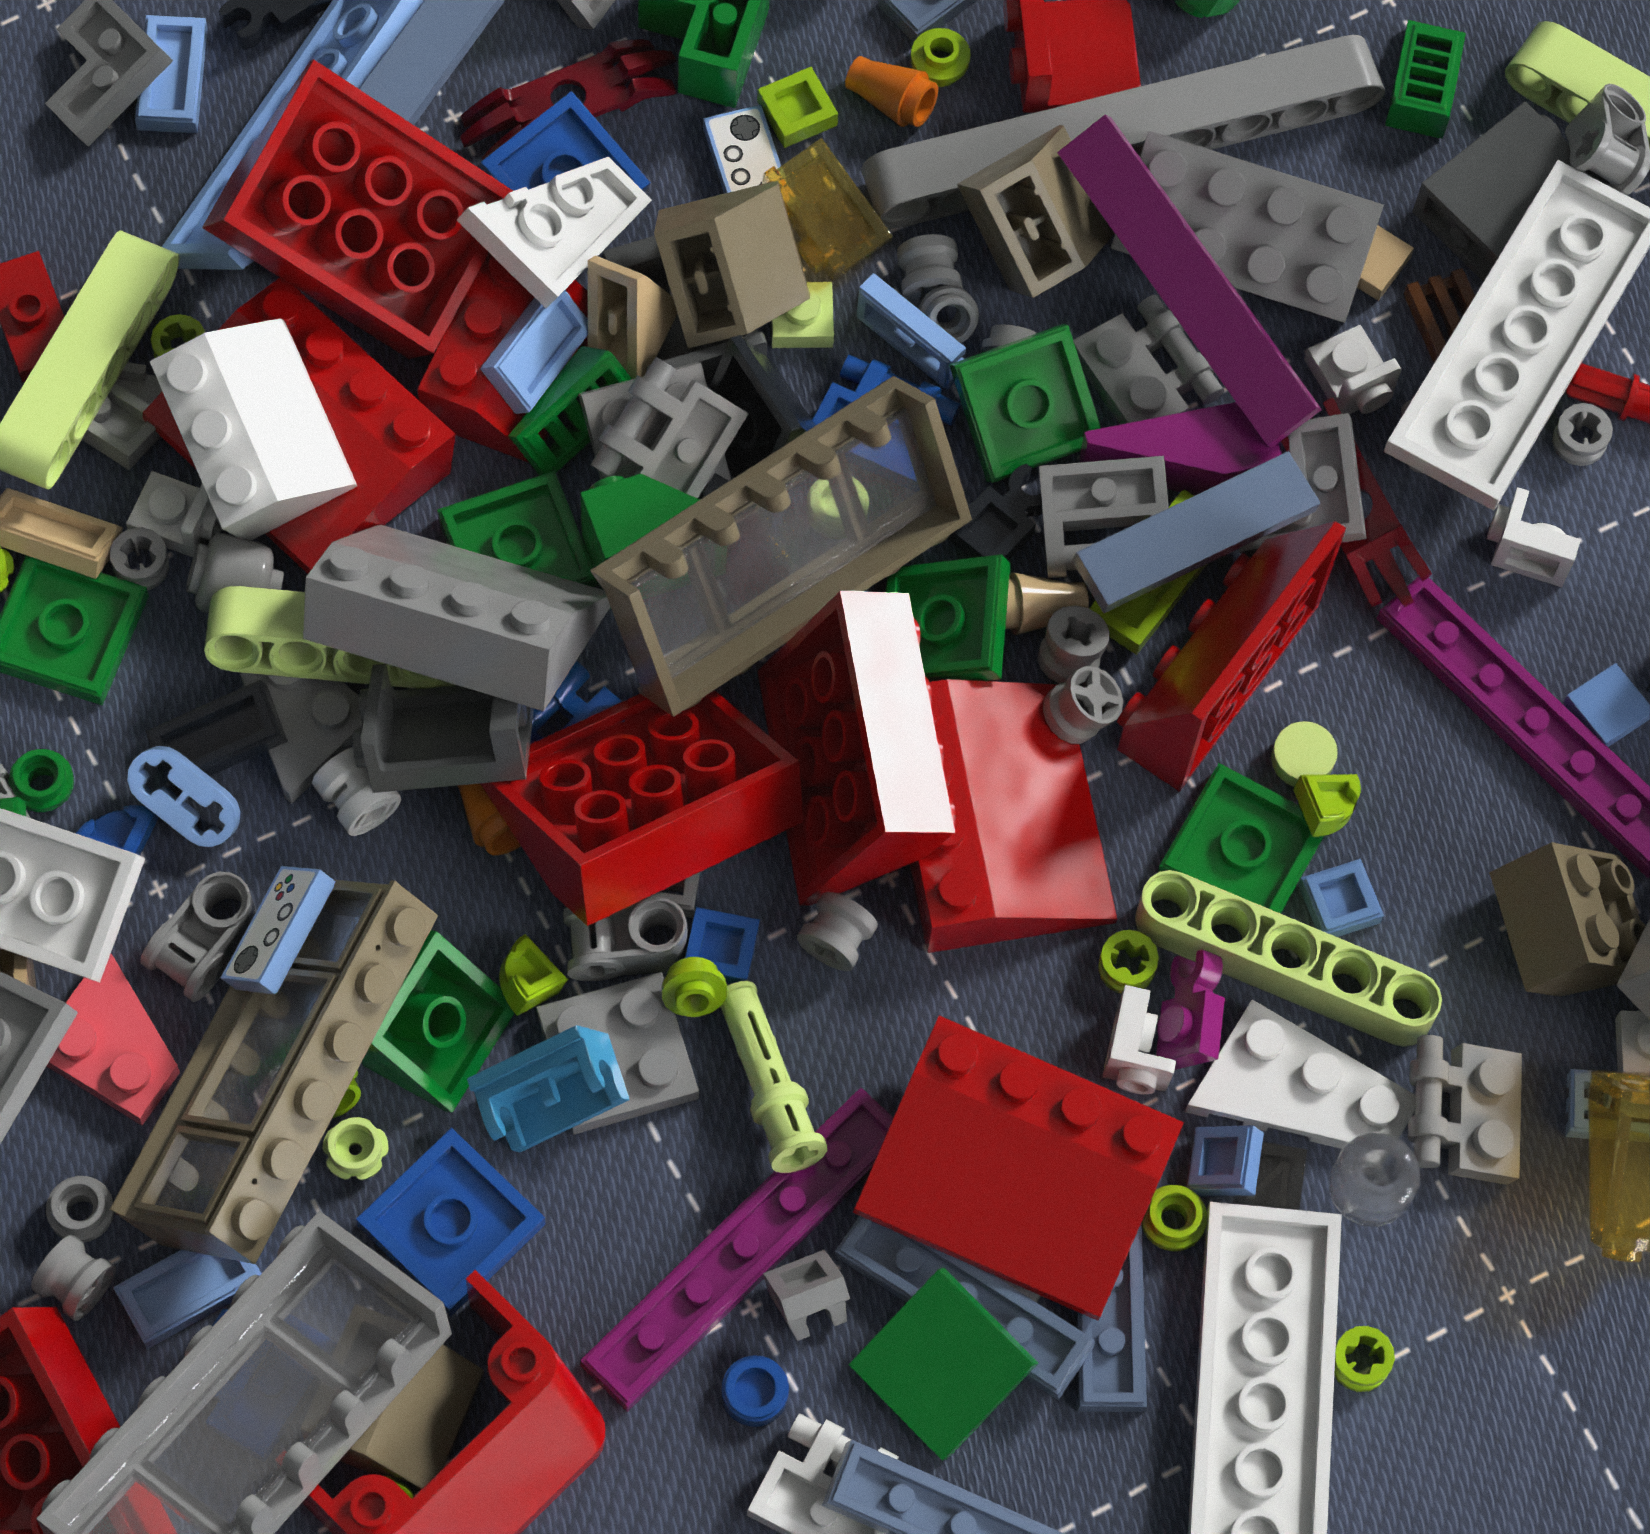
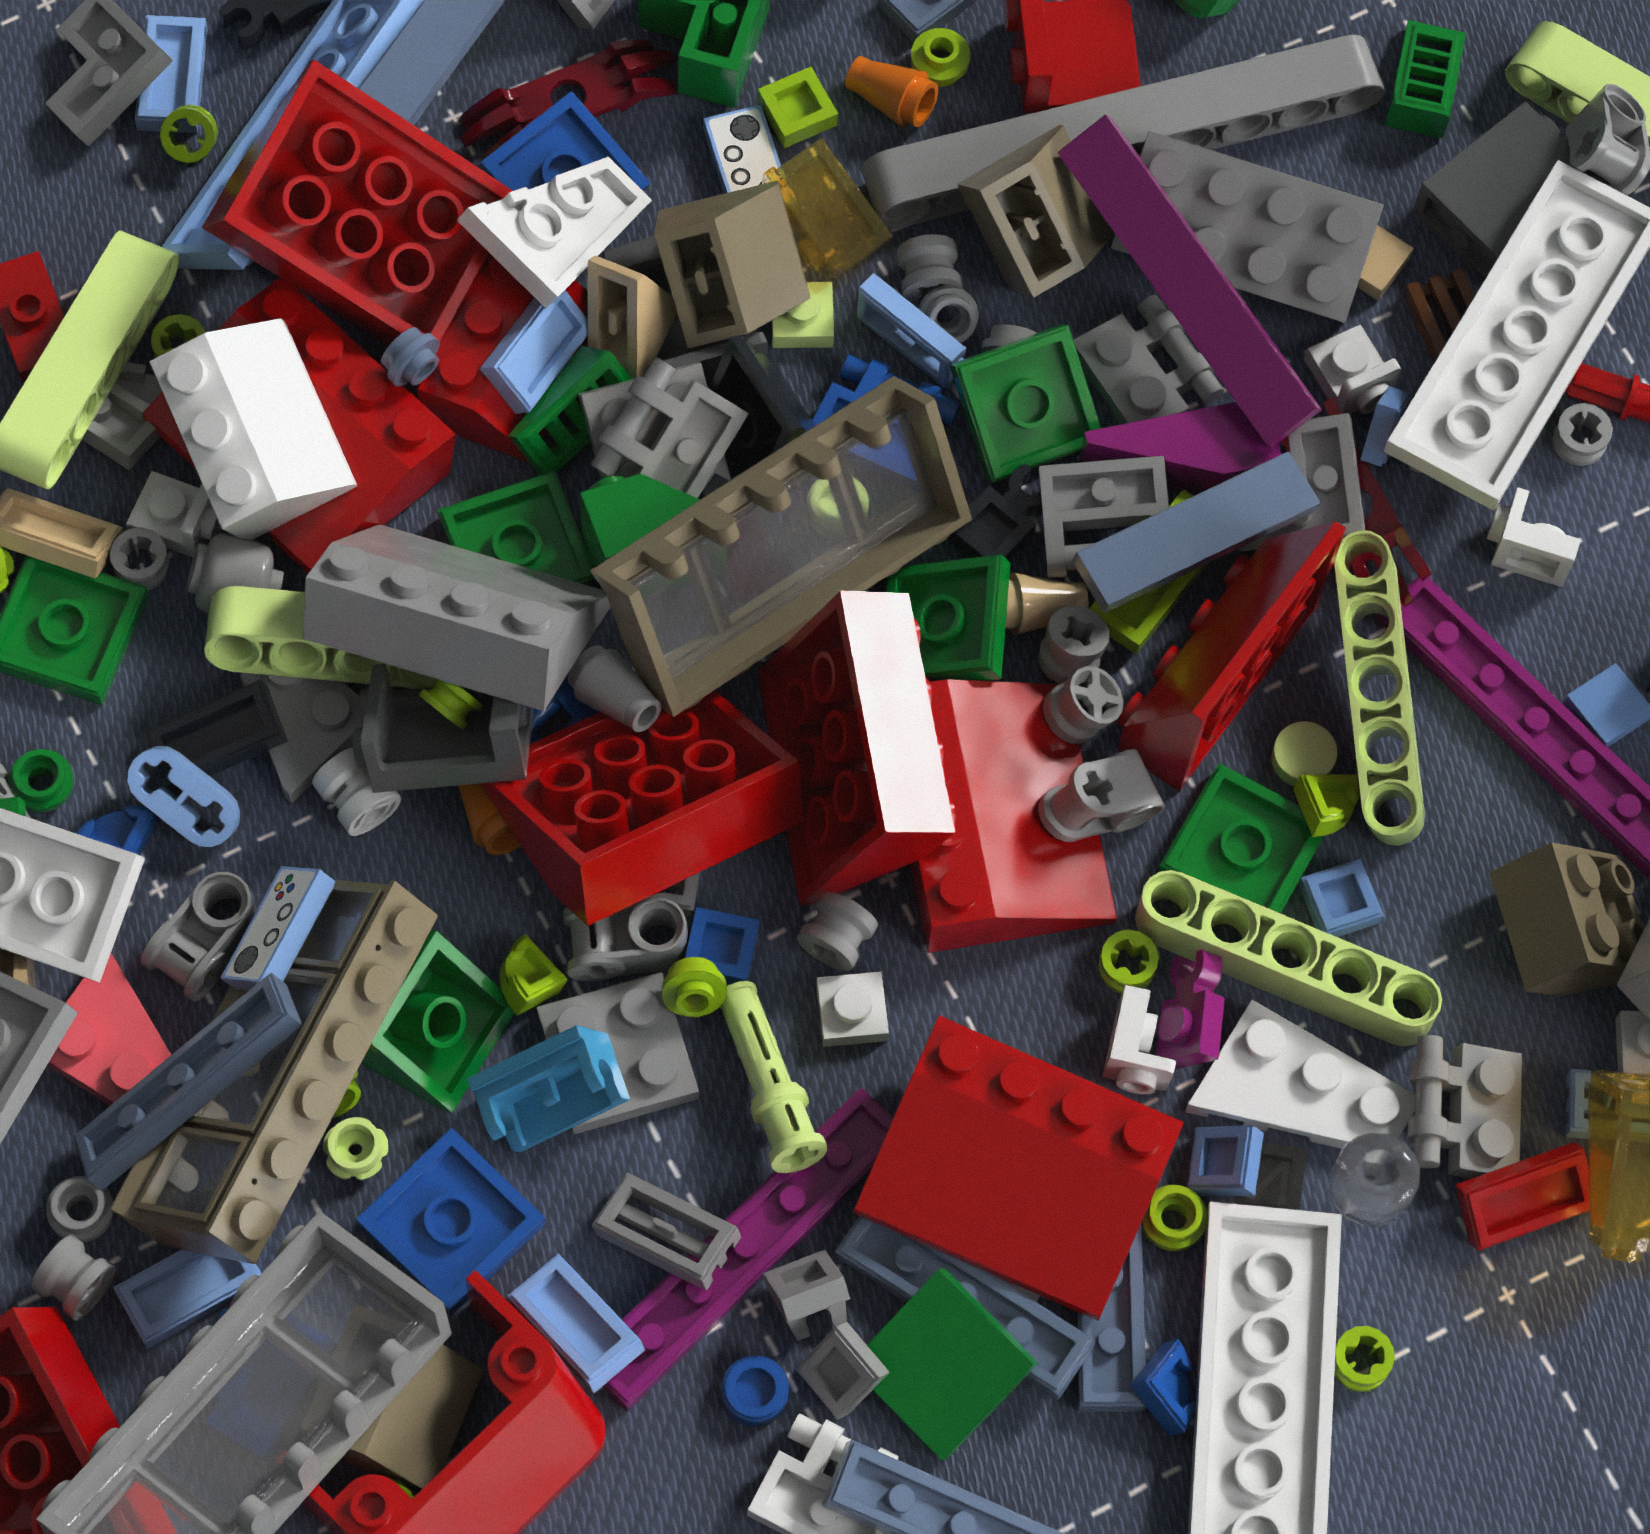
(182, 151): none -> lime bush
(187, 1081): none -> sand blue tile
(411, 357): none -> sand blue plate
(451, 701): none -> lime bush
(576, 1323): none -> light blue tile
(613, 688): none -> light grey cone
(710, 1256): none -> light grey tile
(842, 1370): none -> light grey tile
(852, 1009): none -> white plate
(1101, 798): none -> light grey piece
(1166, 1388): none -> blue tile
(1379, 657): none -> yellowish green beam
(1385, 419): none -> medium blue tile
(1525, 1196): none -> red tile

